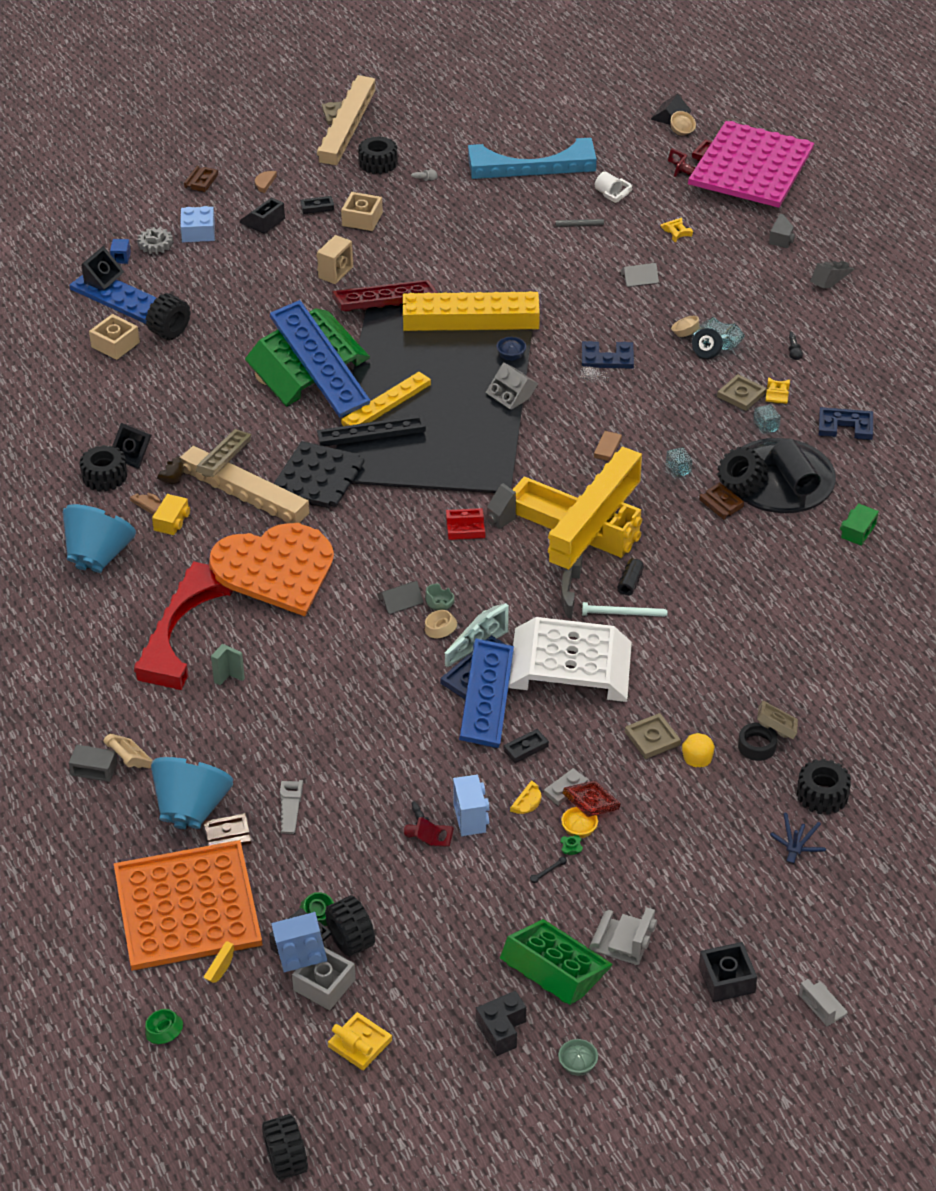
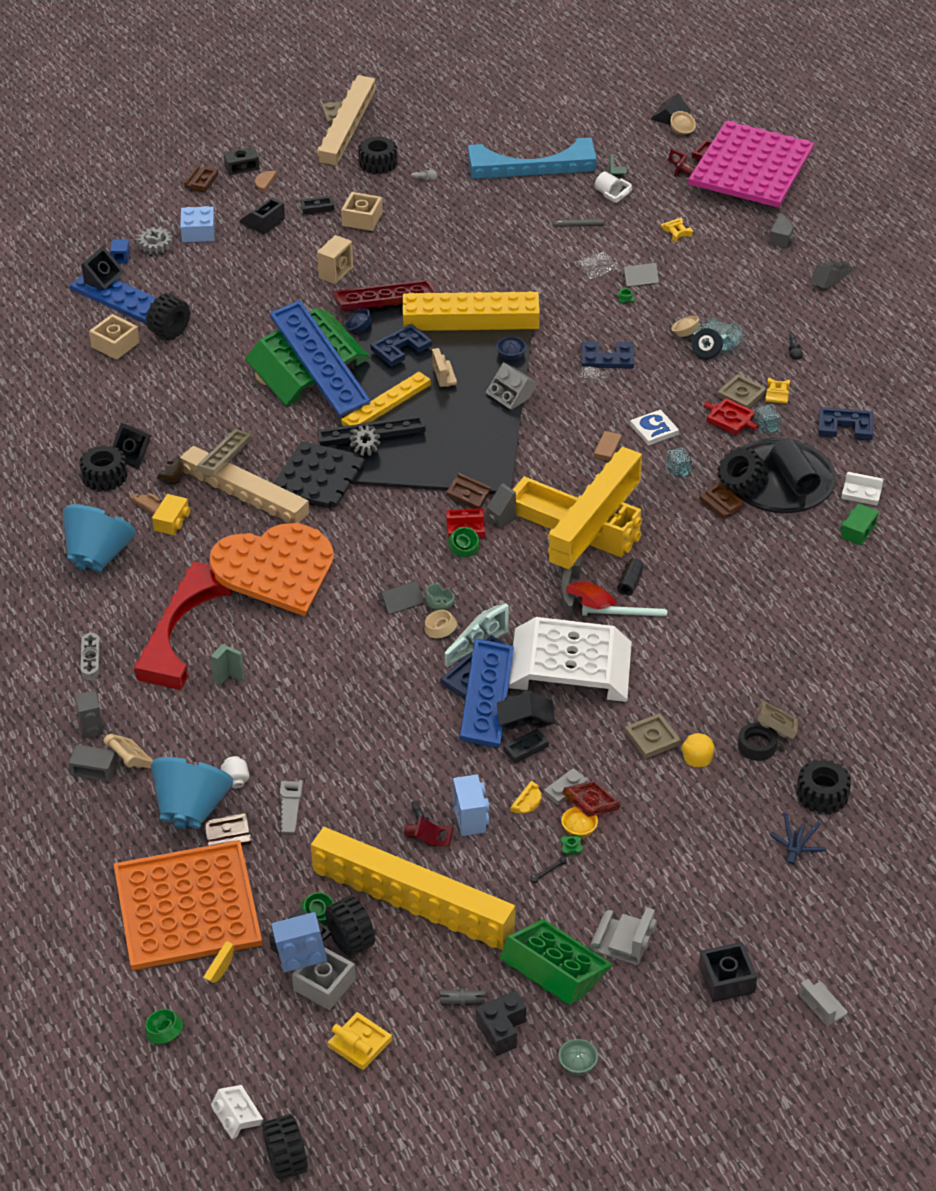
(86, 650): none -> light grey beam
(89, 714): none -> dark grey brick
(235, 1110): none -> white bracket
(237, 770): none -> white head
(241, 161): none -> pearl dark grey brick
(358, 321): none -> dark blue hat
(372, 440): none -> light grey gear
(389, 346): none -> dark blue plate
(413, 888): none -> yellow brick
(443, 369): none -> tan bracket
(462, 996): none -> dark grey pin
(464, 542): none -> green hat
(468, 491): none -> reddish brown plate
(525, 710): none -> black brick
(592, 595): none -> red slope
(597, 265): none -> clear plate
(615, 170): none -> sand green panel
(625, 295): none -> green plate
(654, 427): none -> white tile
(730, 416): none -> red plate
(862, 488): none -> white bracket

